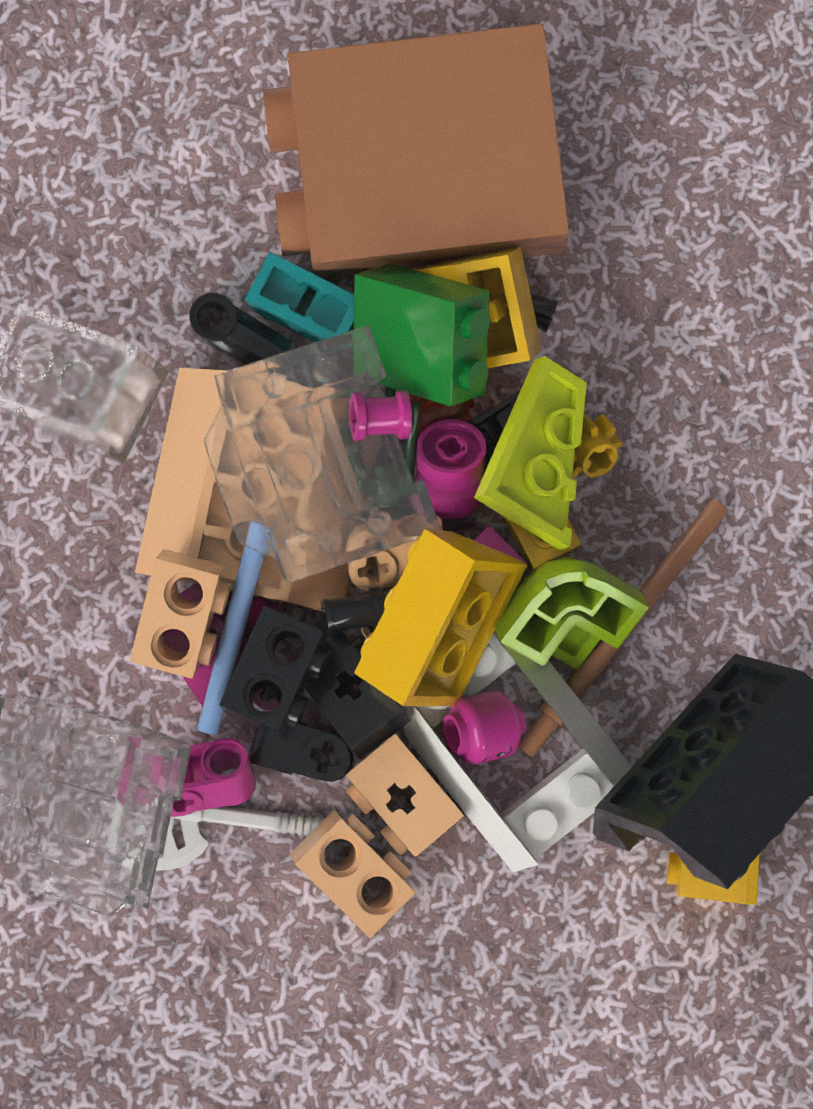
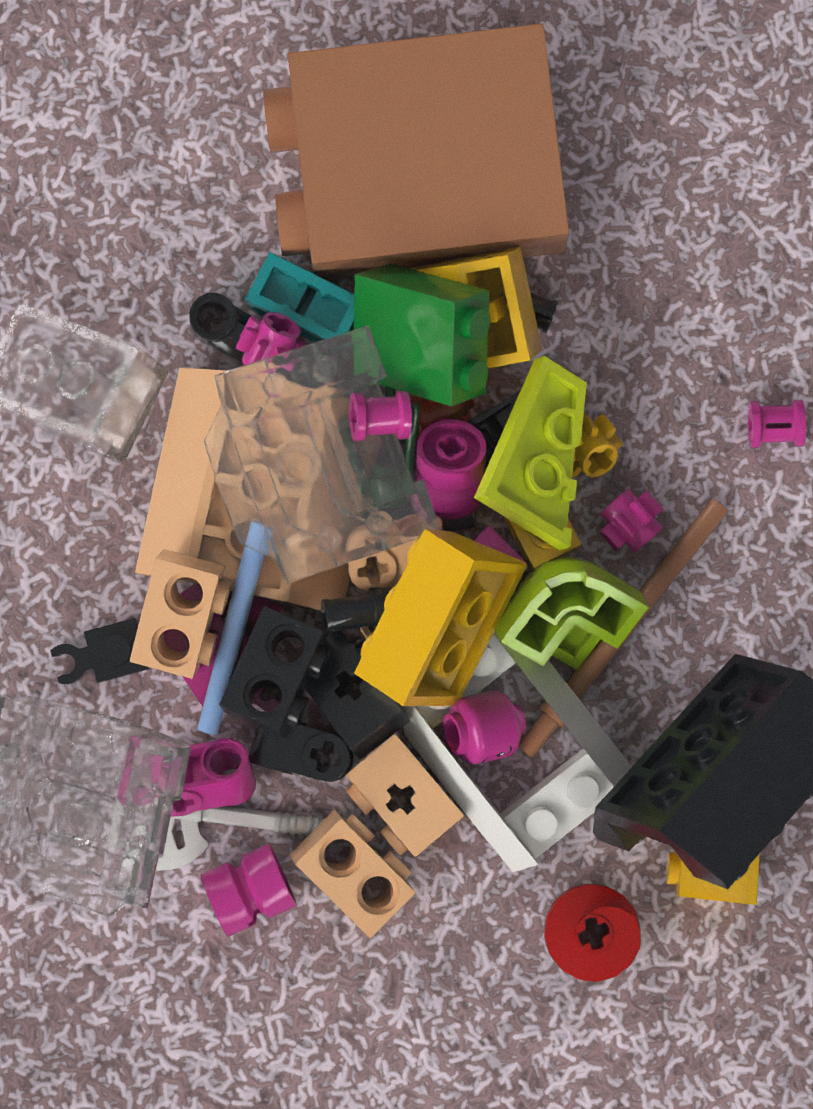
(106, 653): none -> black plate
(248, 890): none -> dark pink wheel
(268, 337): none -> dark pink gear
(618, 943): none -> red piece
(631, 520): none -> dark pink gear
(792, 431): none -> dark pink bush

